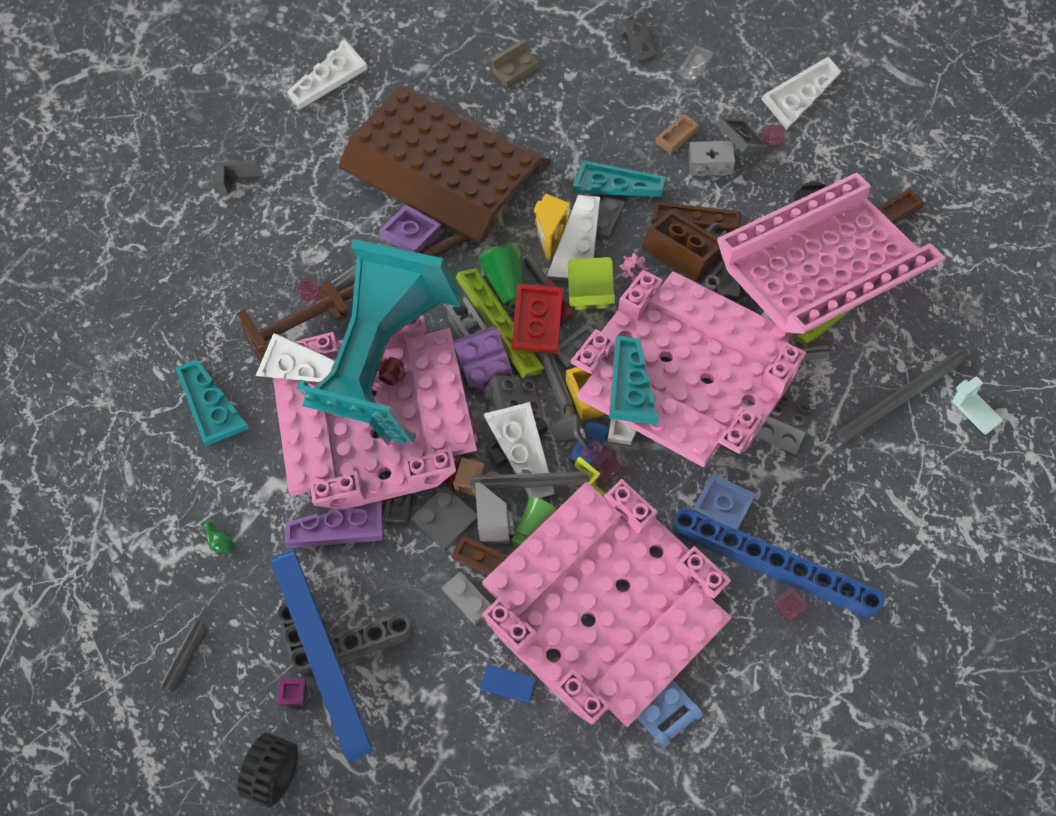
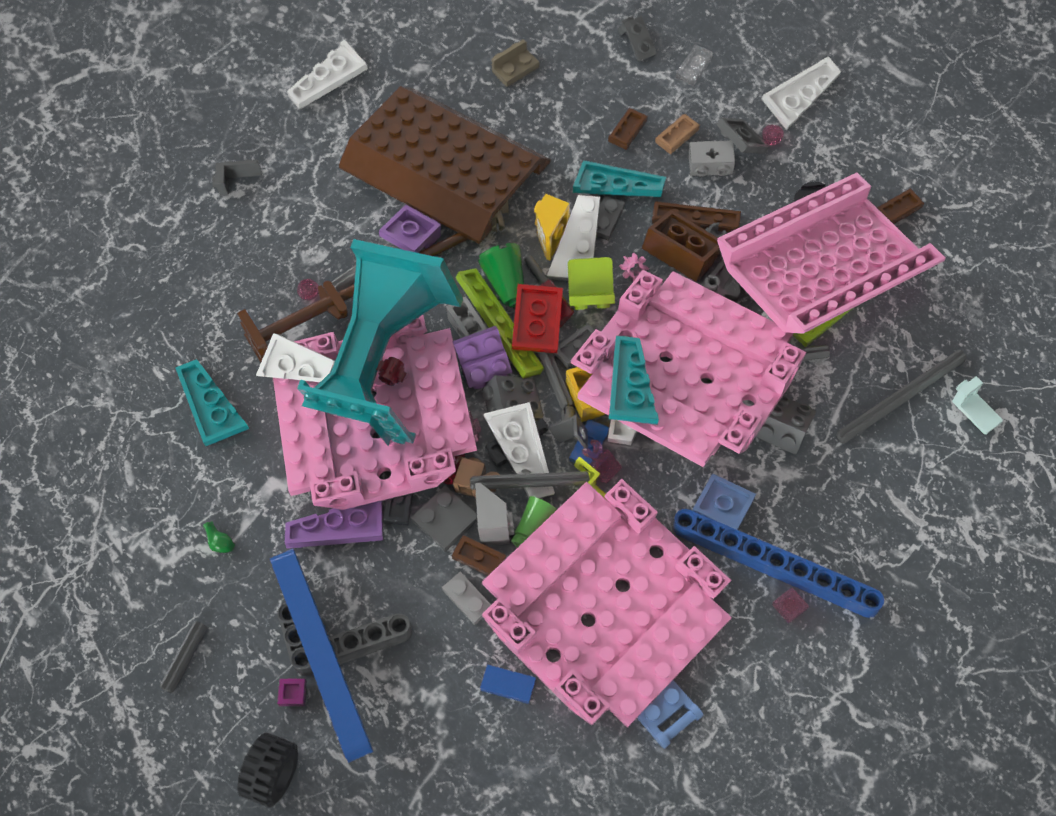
(627, 128): none -> reddish brown plate

